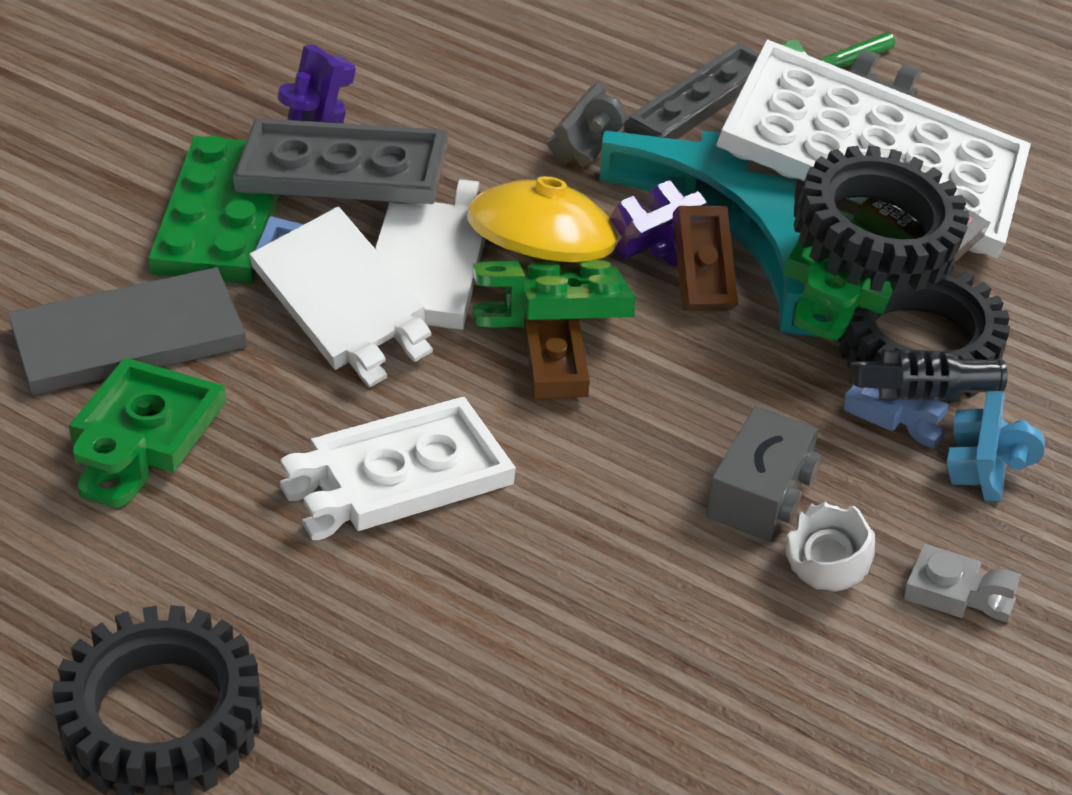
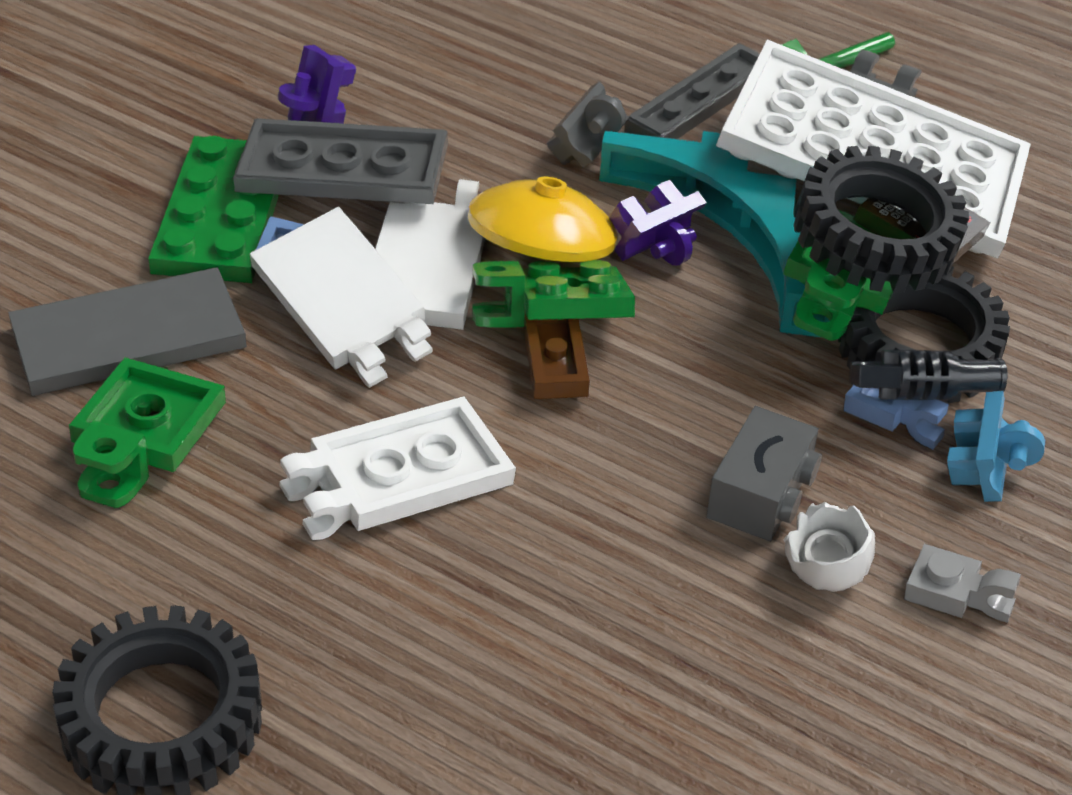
(705, 258): reddish brown plate -> none

